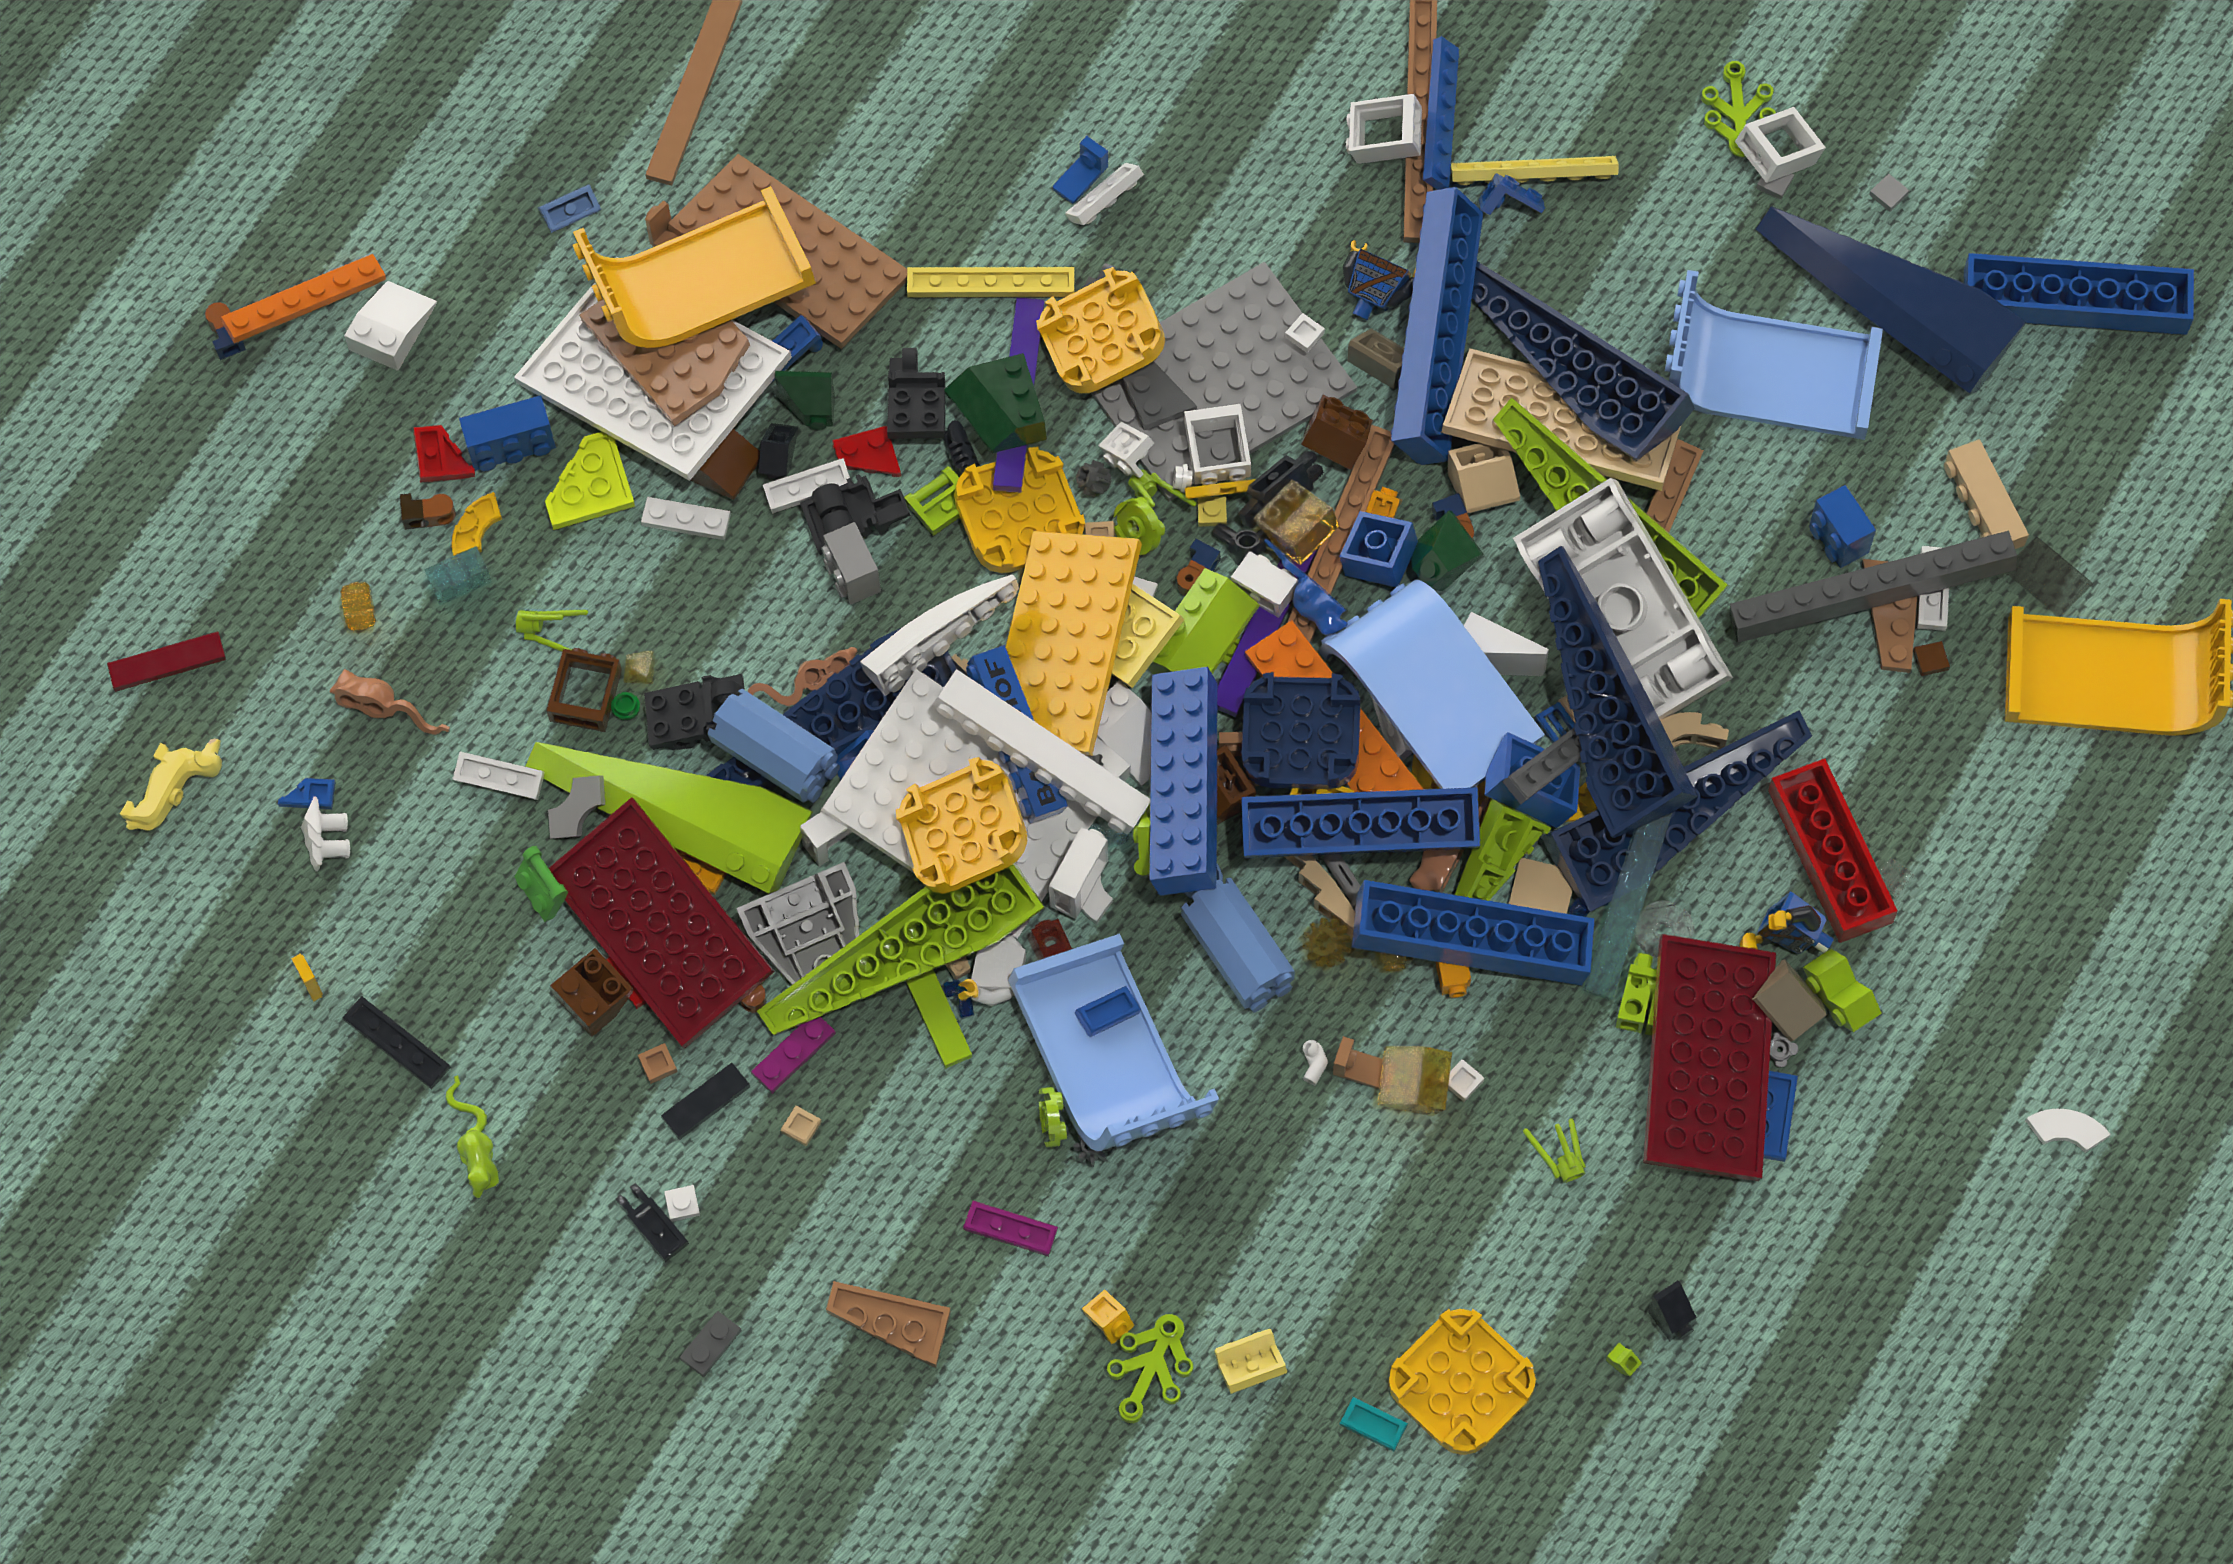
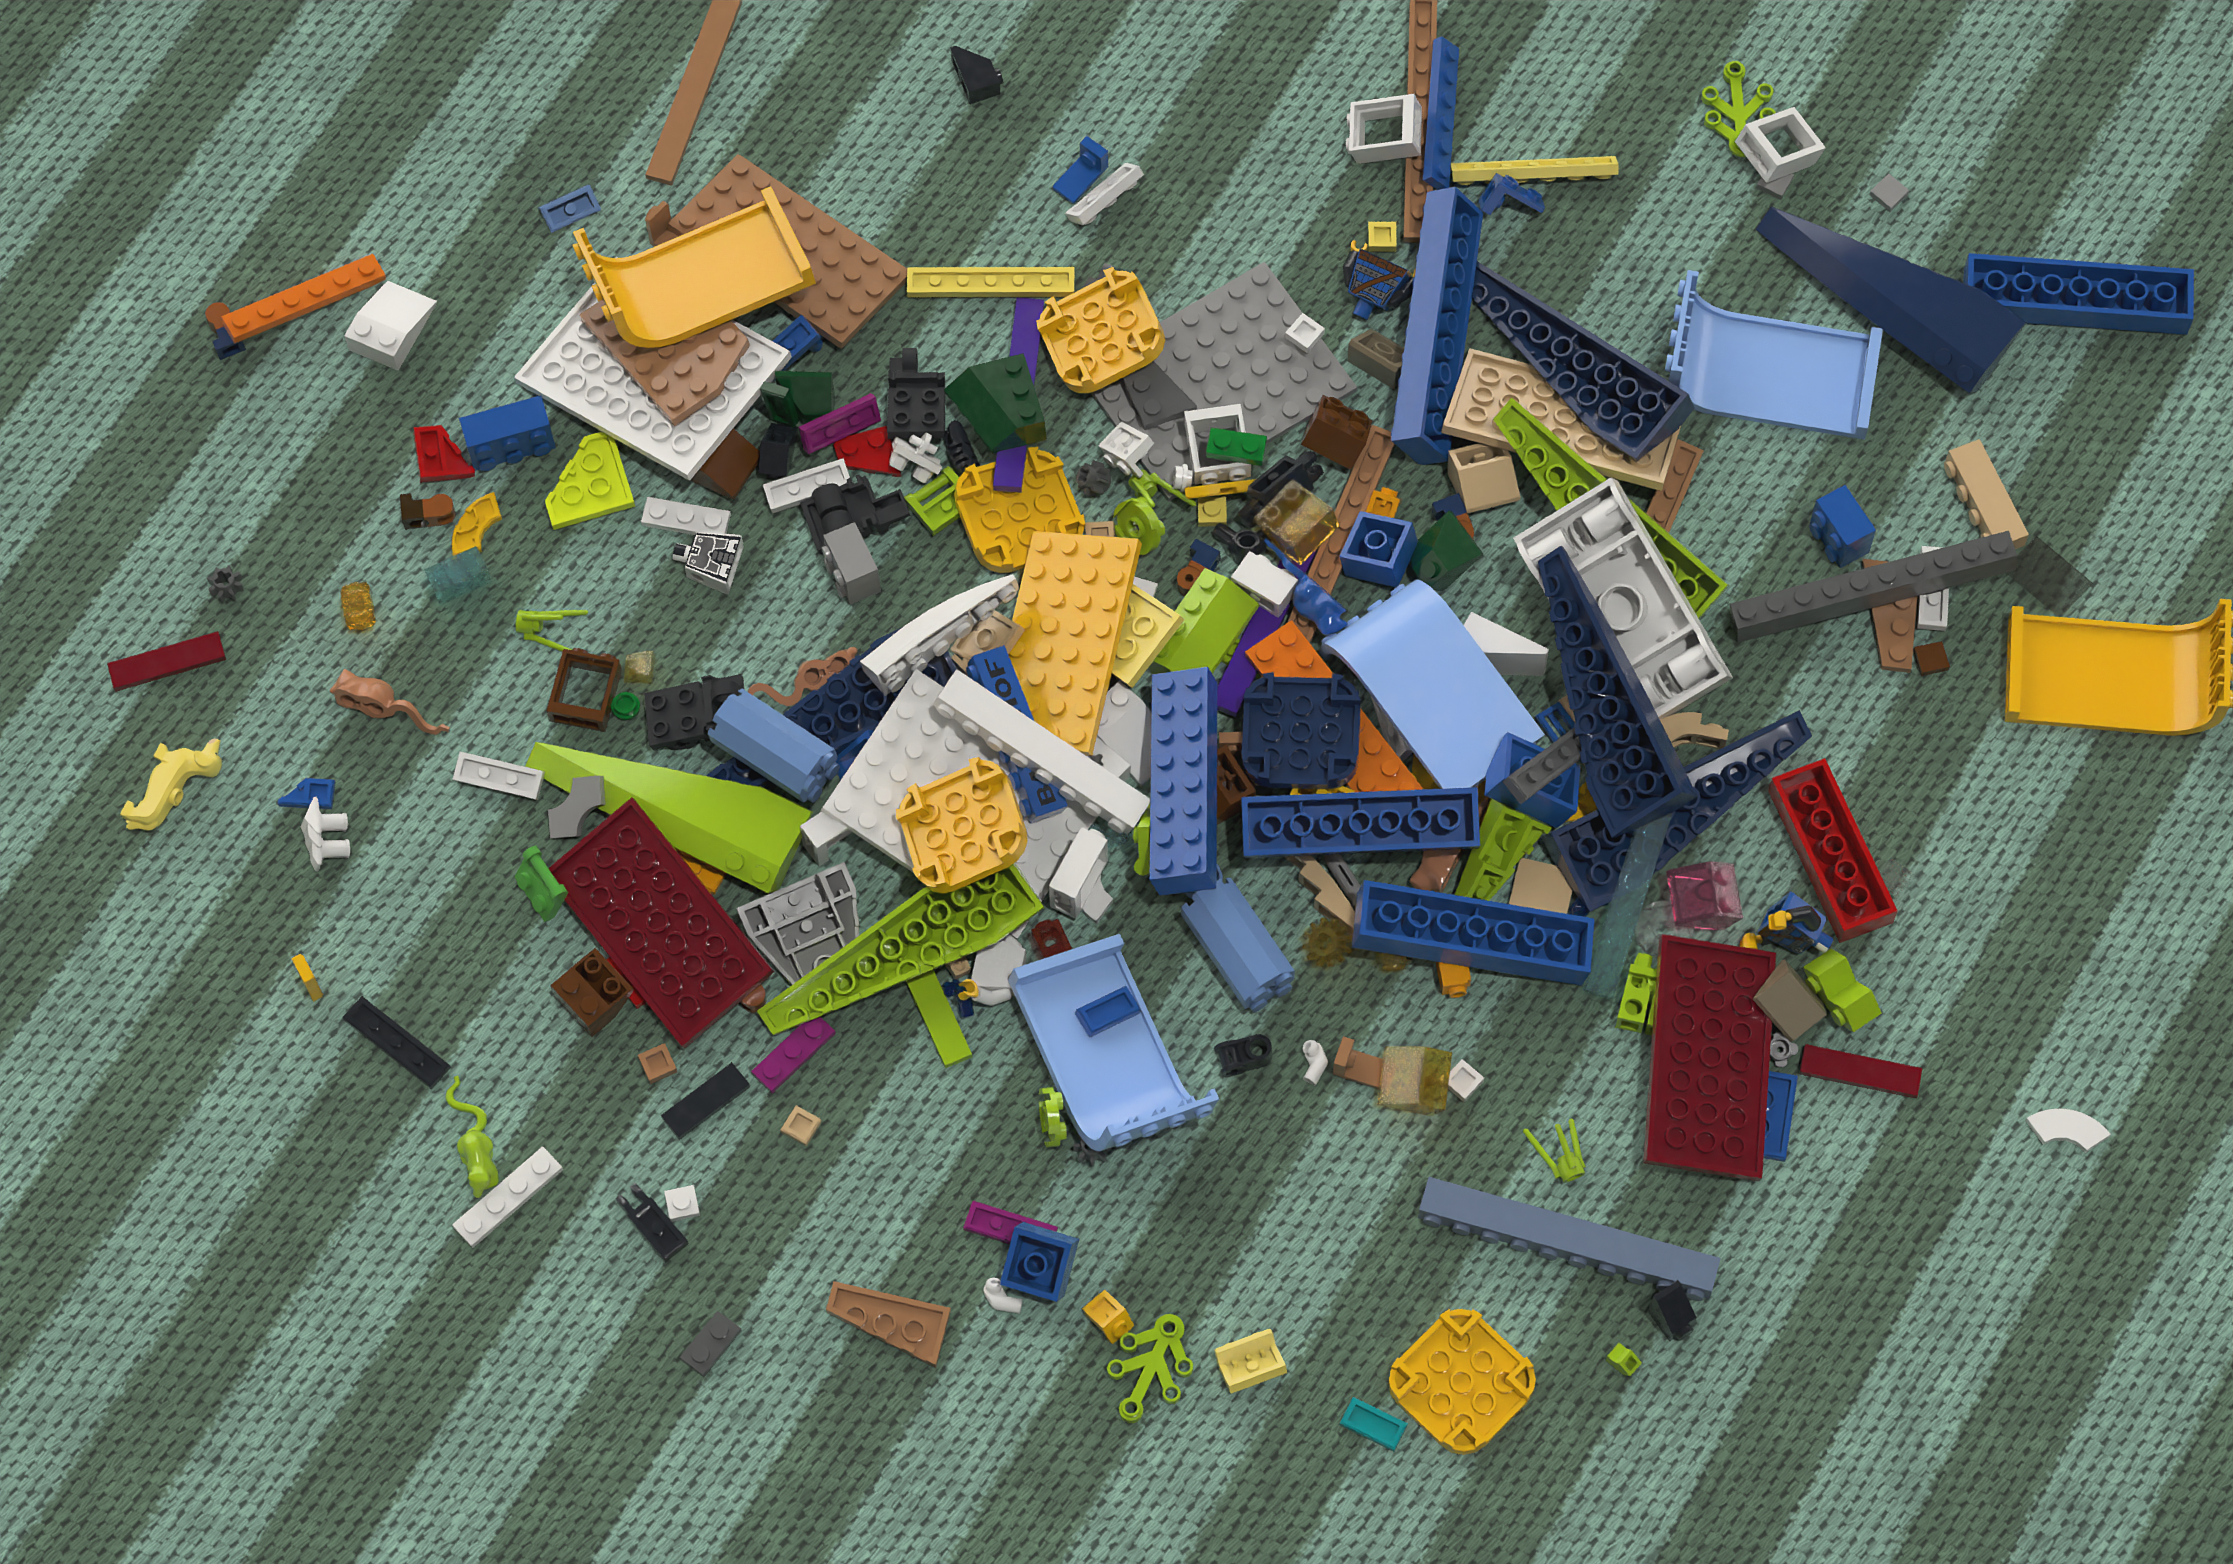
(229, 590): none -> dark grey gear
(507, 1197): none -> white plate
(711, 559): none -> torso
(779, 404): none -> dark green tile
(839, 423): none -> magenta tile
(926, 463): none -> white hips
(976, 75): none -> black slope
(988, 635): none -> tan tile
(999, 1299): none -> white arm
(1039, 1261): none -> blue brick
(1236, 446): none -> green plate
(1241, 1054): none -> black piece
(1382, 237): none -> light yellow plate
(1567, 1238): none -> sand blue brick
(1705, 895): none -> clear pink slope
(1860, 1071): none -> dark red tile

